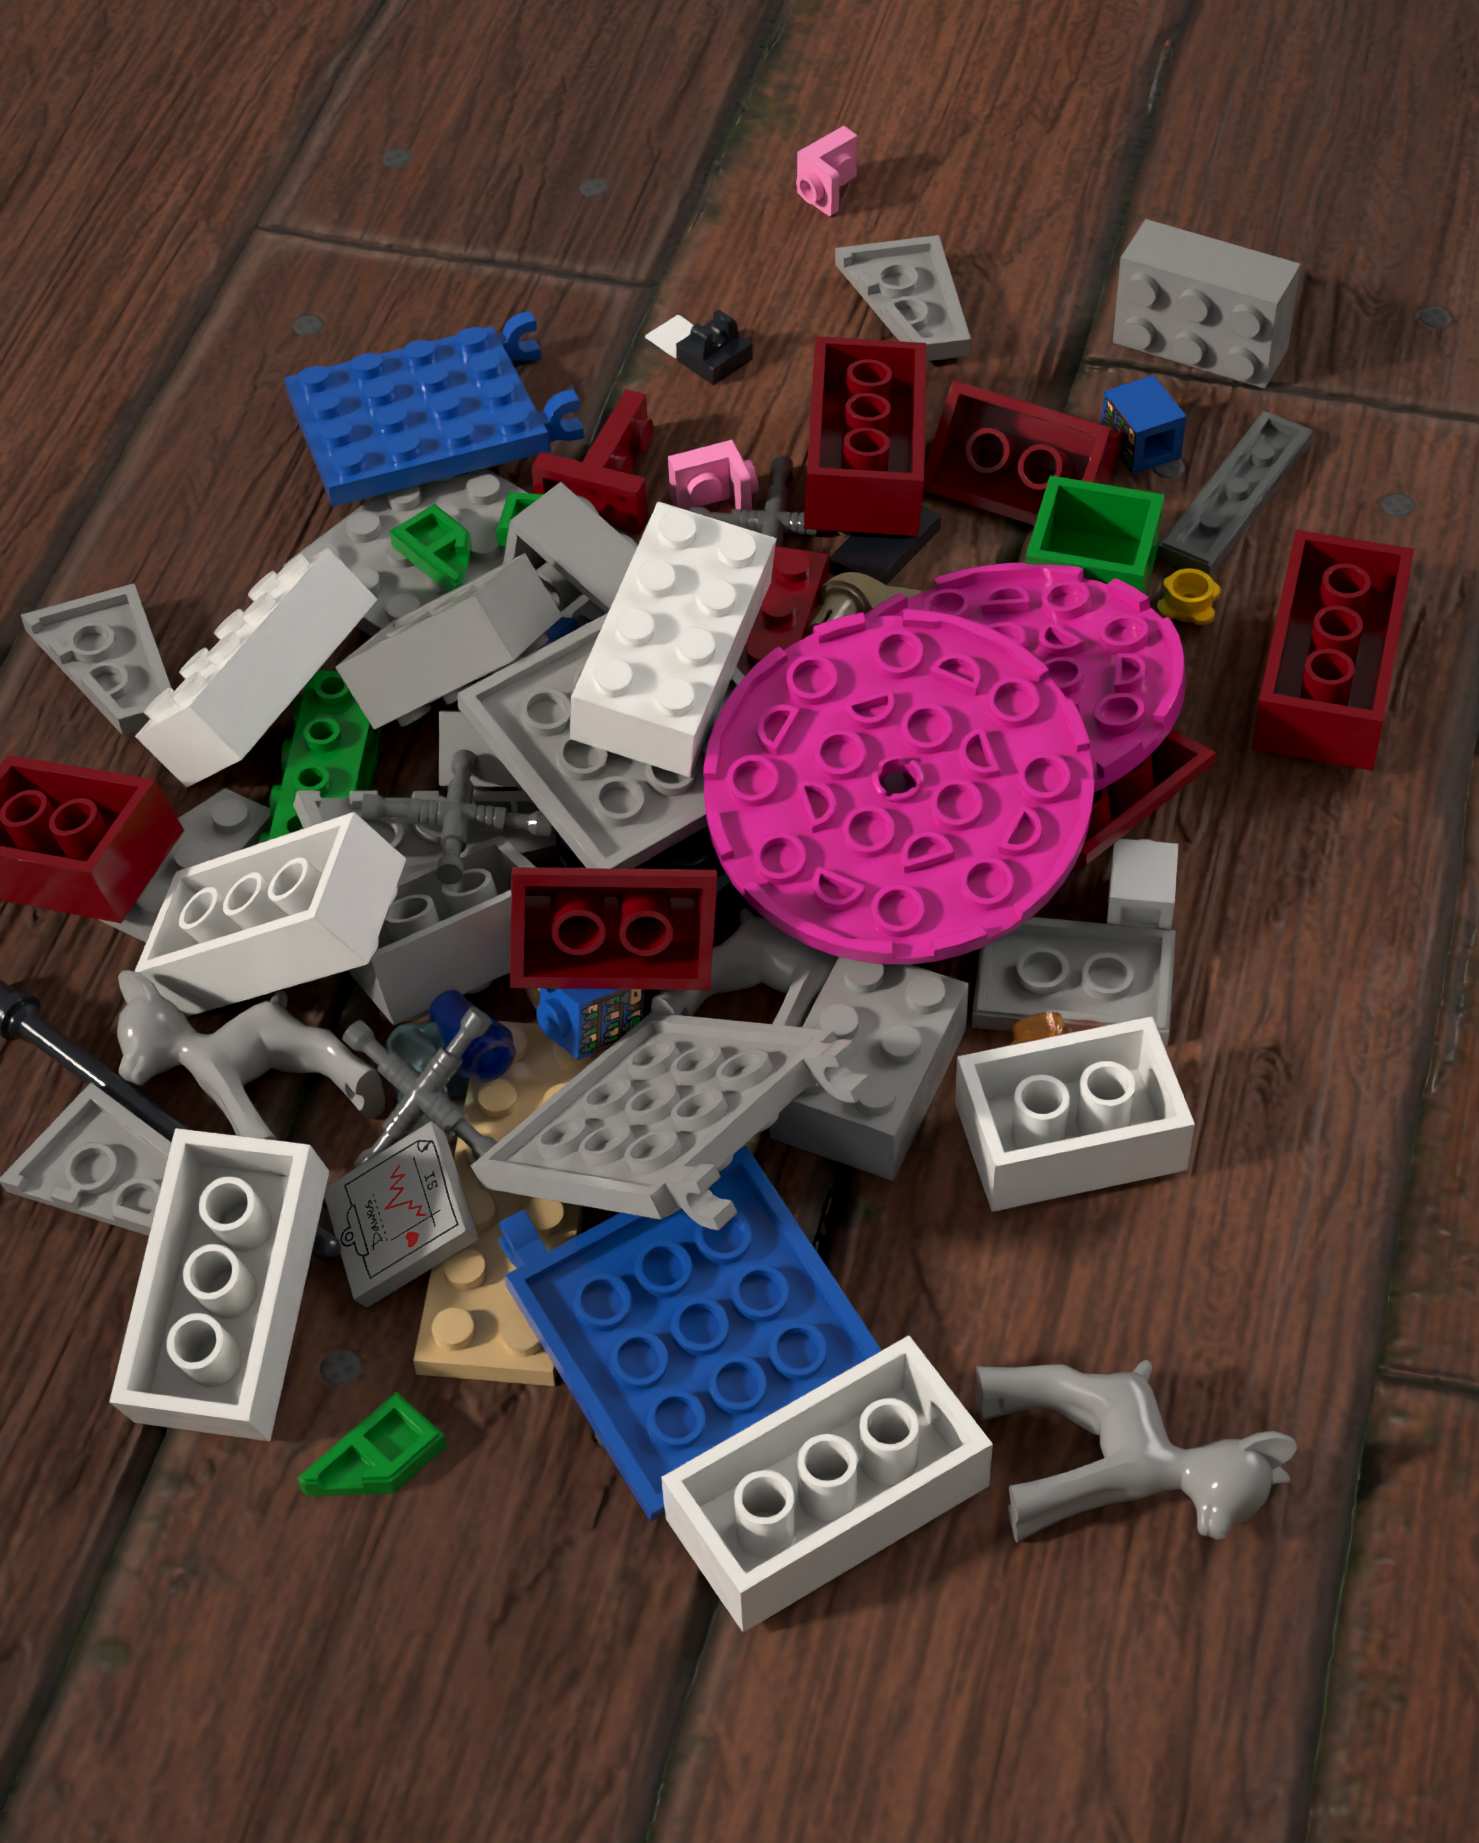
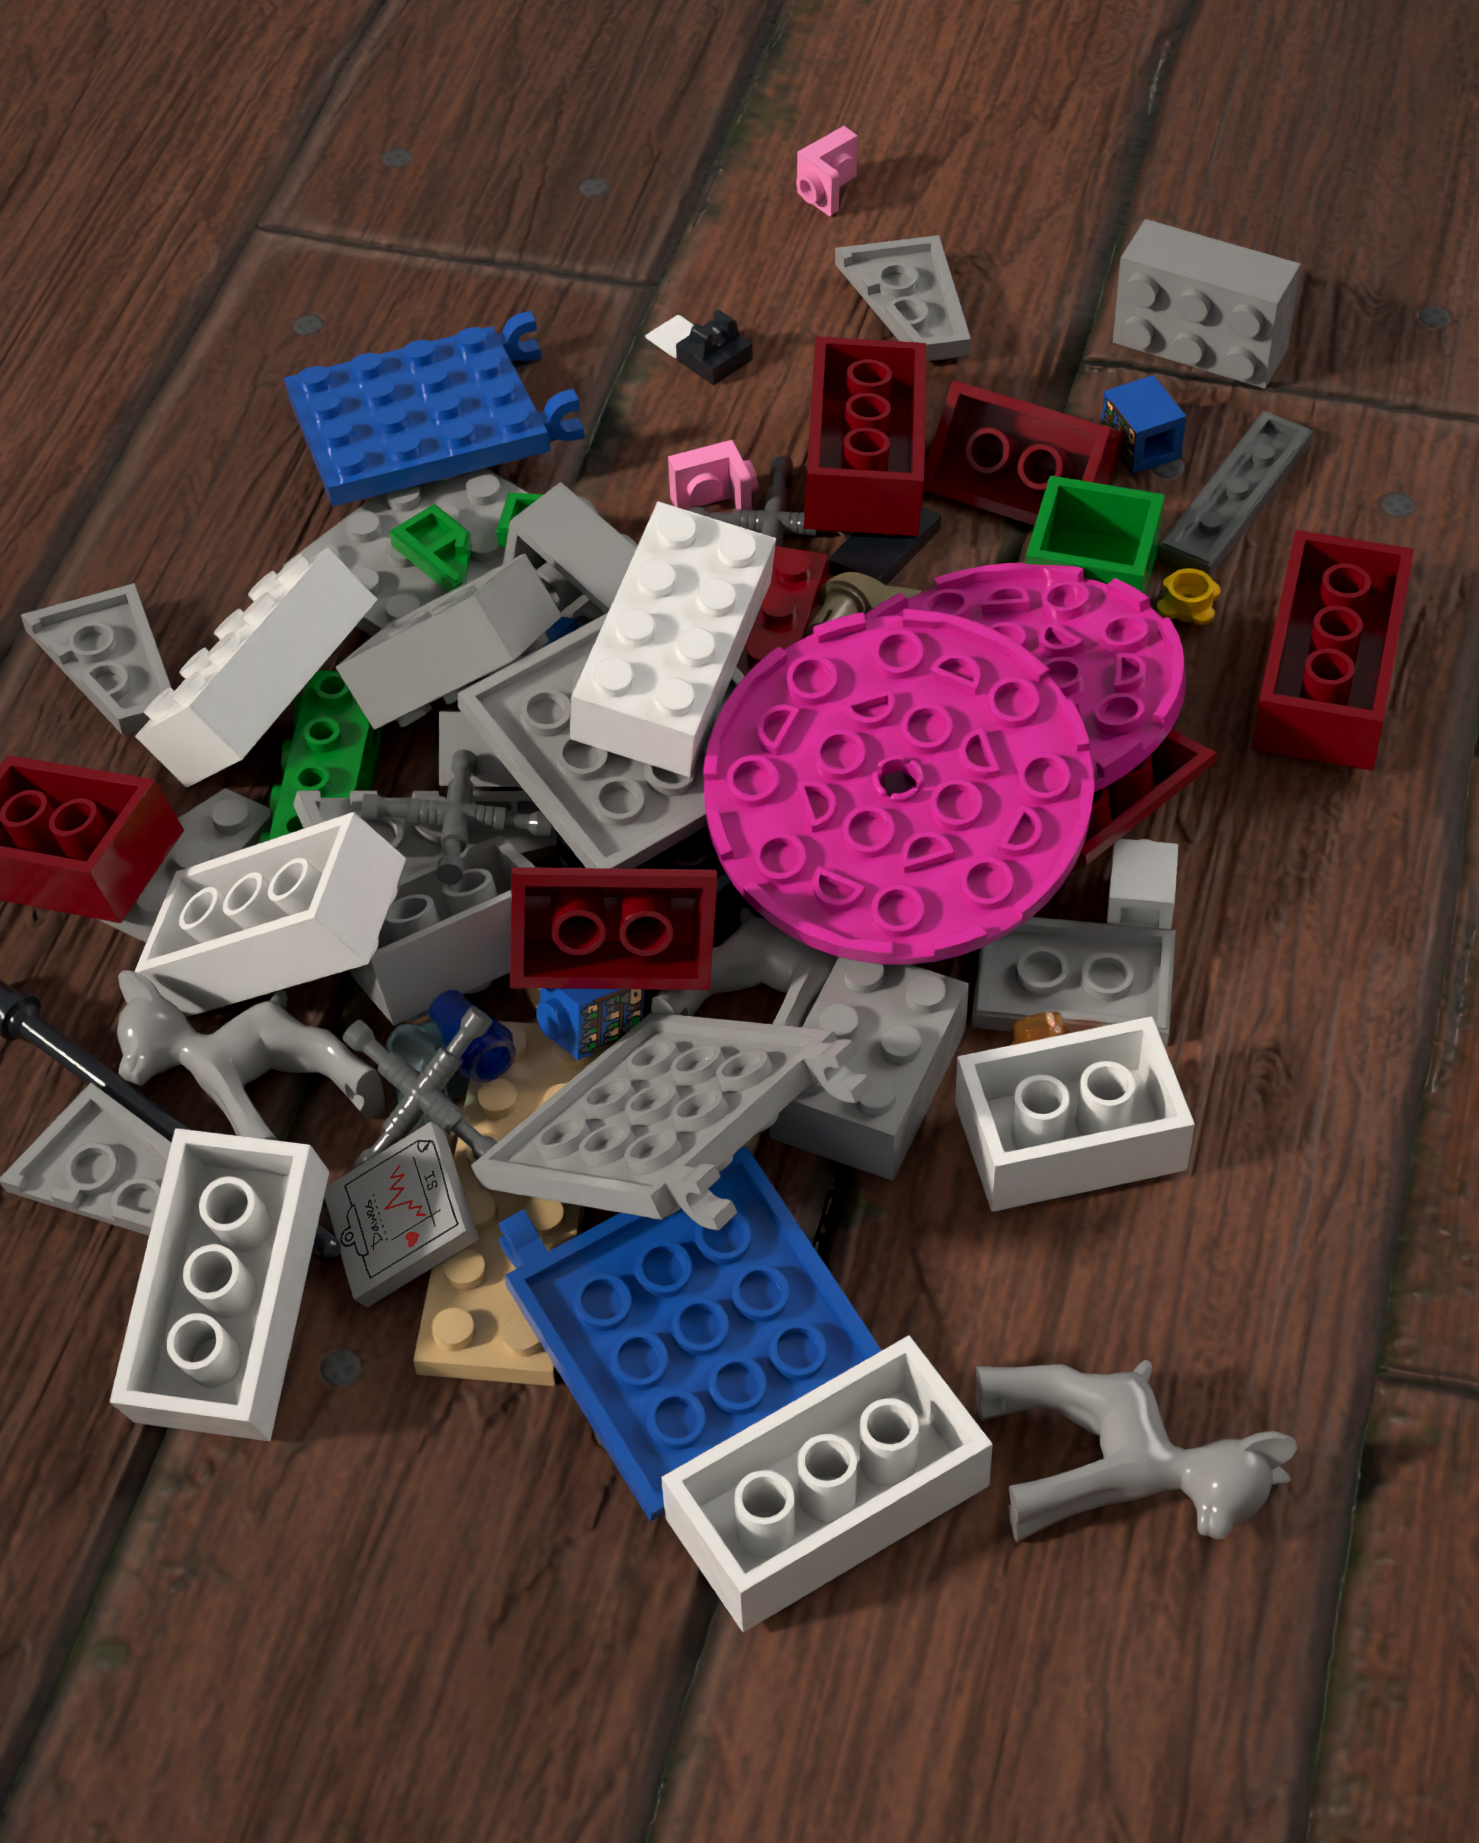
(376, 1454): green tile -> none
(607, 468): dark red bracket -> none

